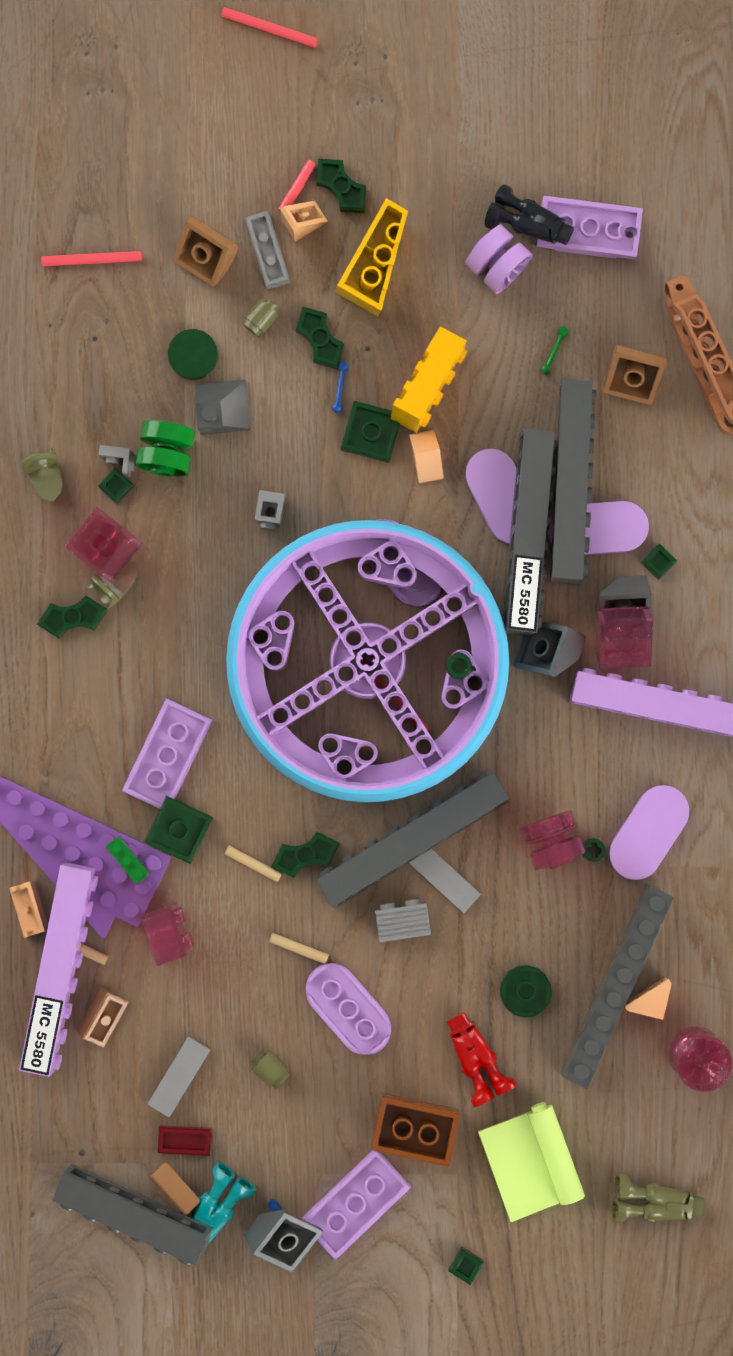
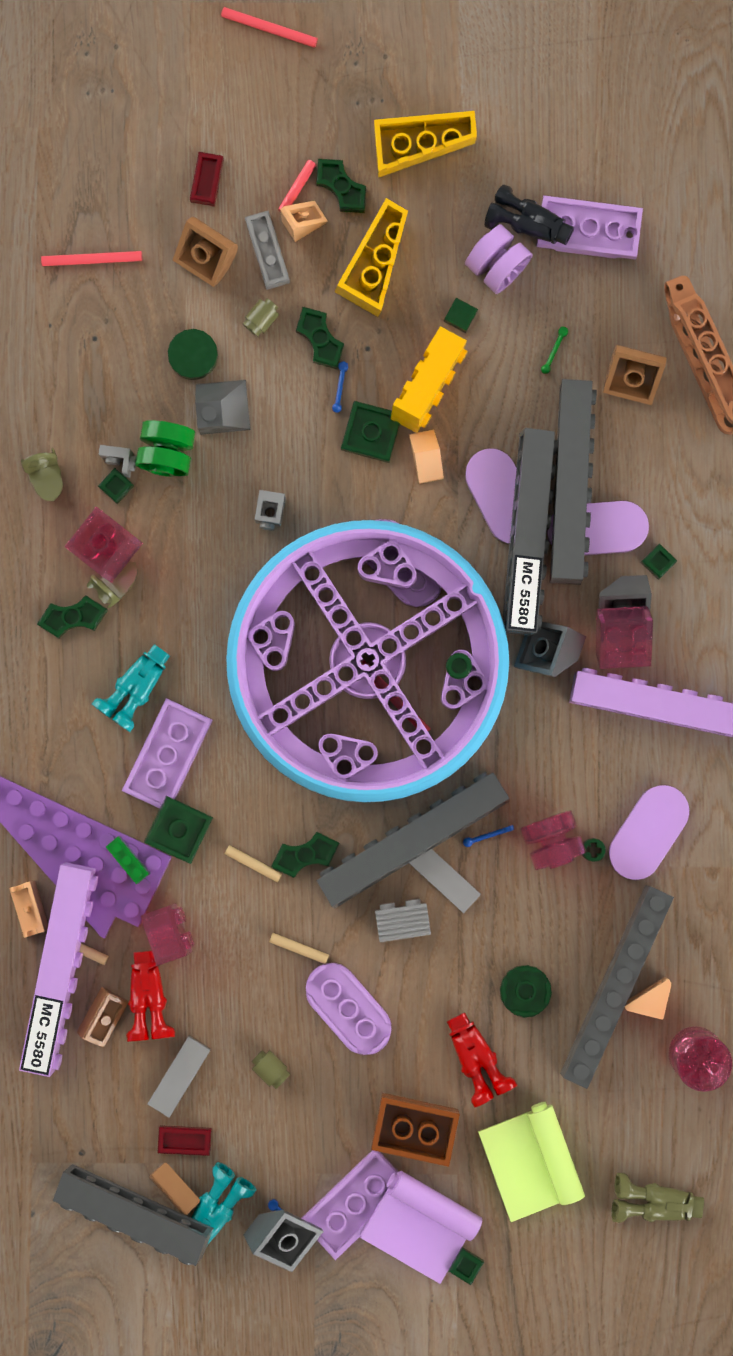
(137, 682): none -> teal piece
(145, 993): none -> red piece
(206, 179): none -> dark red tile
(417, 139): none -> yellow wedge
(420, 1226): none -> lavender door
(460, 315): none -> dark green tile
(467, 842): none -> blue hinge

